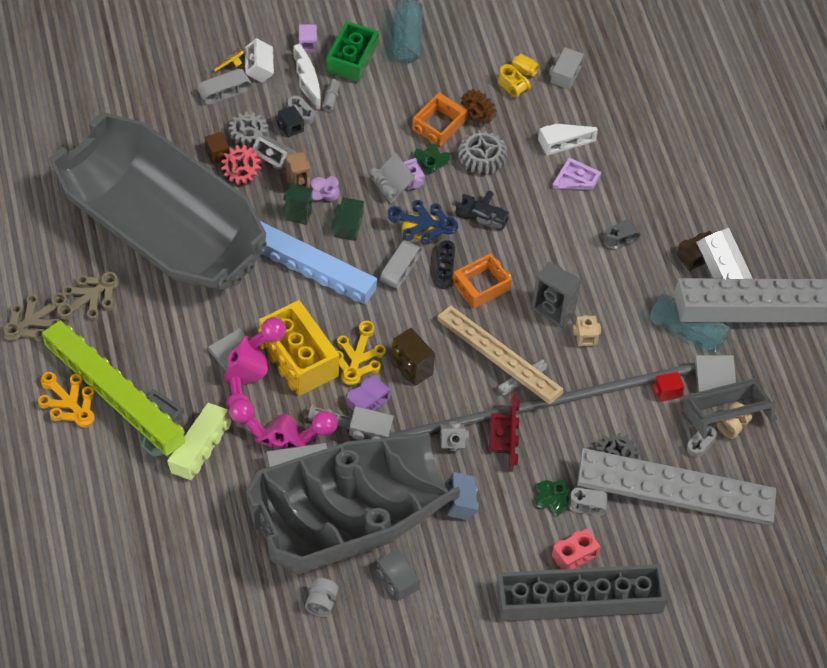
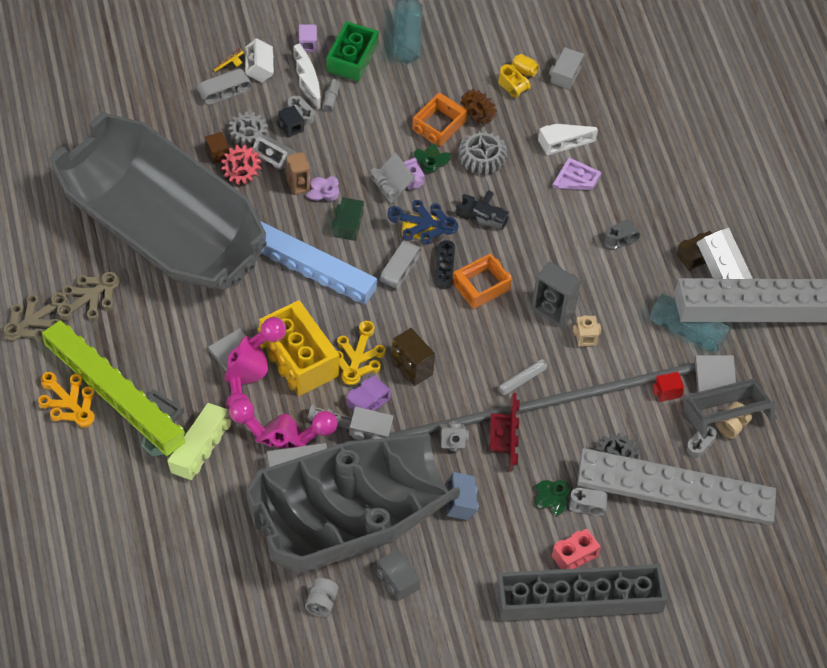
(298, 203): clear green brick -> none
(500, 354): tan plate -> none

